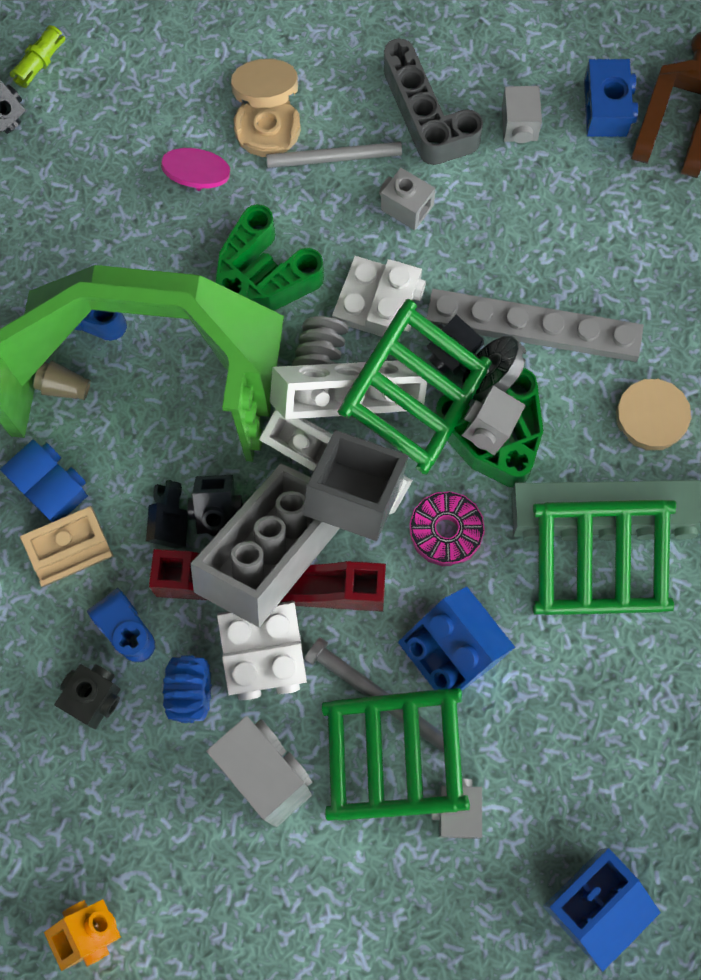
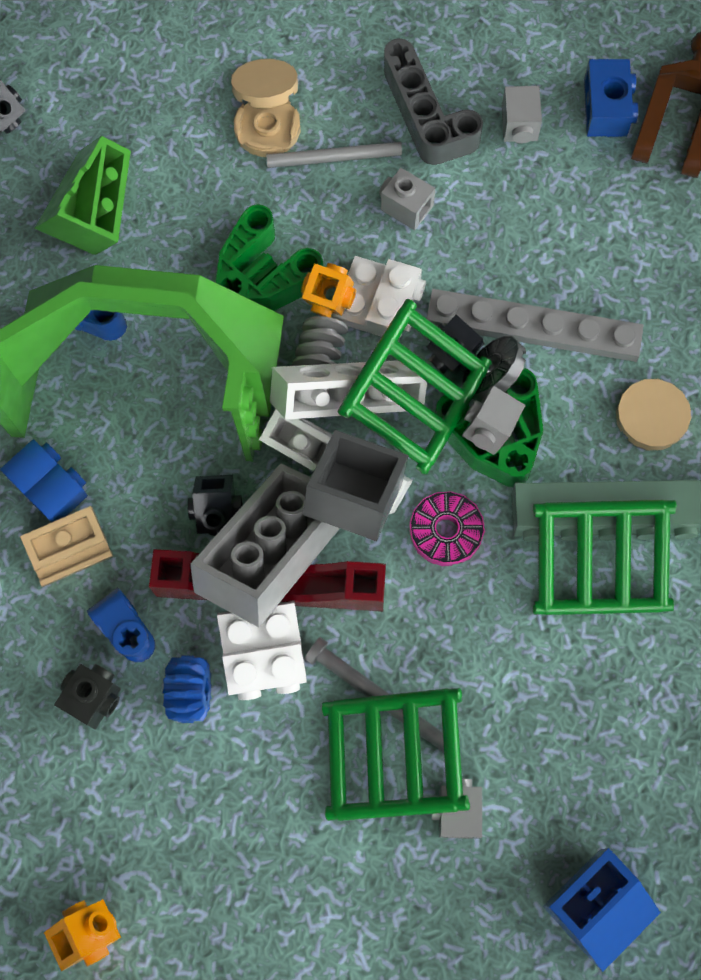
(37, 56): lime pin -> none
(59, 381): dark tan cone -> none
(89, 198): none -> bright green wedge
(165, 519): black plate -> none
(195, 168): dark pink piece -> none
(255, 765): light grey brick -> none
(319, 281): none -> light orange brick
(456, 642): blue slope -> none

